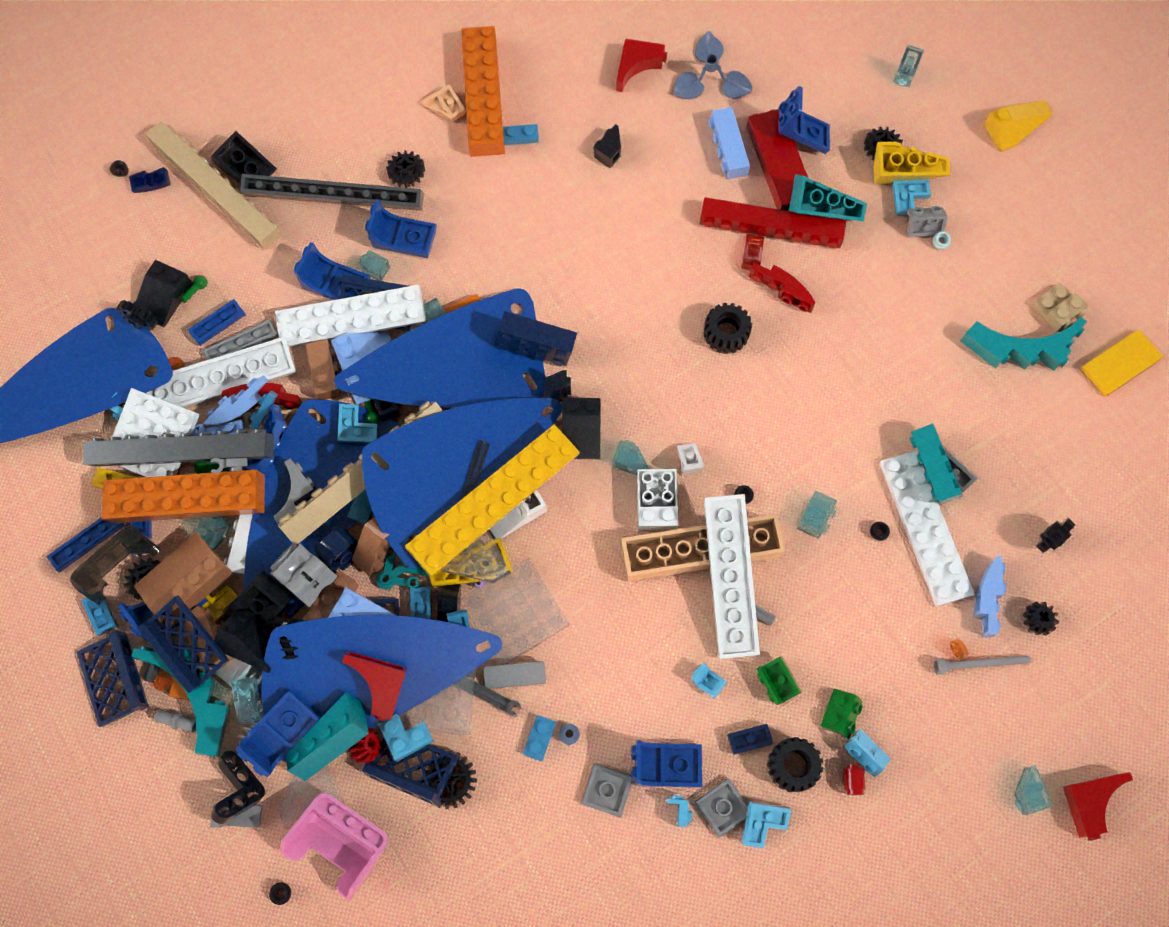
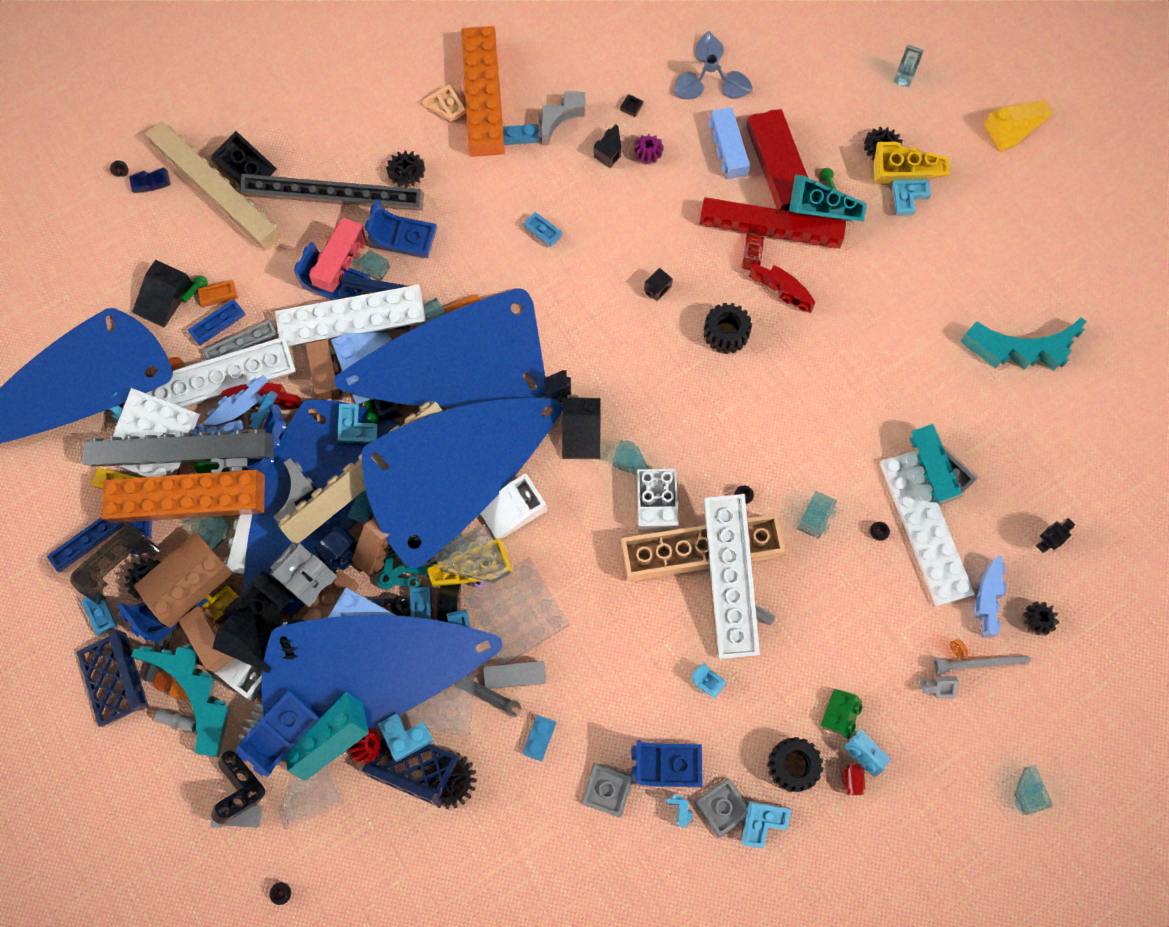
(136, 315): black gear -> none
(173, 654): dark blue fence -> none
(217, 293): none -> orange tile
(246, 700): clear light blue slope -> none
(338, 254): none -> coral wedge
(339, 837): bright pink windscreen -> none
(383, 679): red arch -> none
(405, 605): none -> black plate
(475, 468): clear smoke axle -> none
(491, 500): yellow plate -> none
(535, 339): dark blue brick -> none
(543, 229): none -> dark azure plate
(552, 116): none -> light grey arch
(569, 741): sand blue plate -> none
(631, 105): none -> black tile
(638, 57): red arch -> none
(648, 148): none -> magenta gear
(658, 284): none -> black brick
(690, 459): white slope -> none
(750, 739): dark blue plate -> none
(778, 681): green bracket -> none
(802, 126): blue bracket -> none
(827, 175): none -> green bar
(926, 221): light grey bracket -> none
(942, 687): none -> light grey plate
(946, 240): light aqua plate -> none
(1060, 307): tan plate -> none
(1089, 803): red arch -> none
(1122, 362): yellow tile -> none

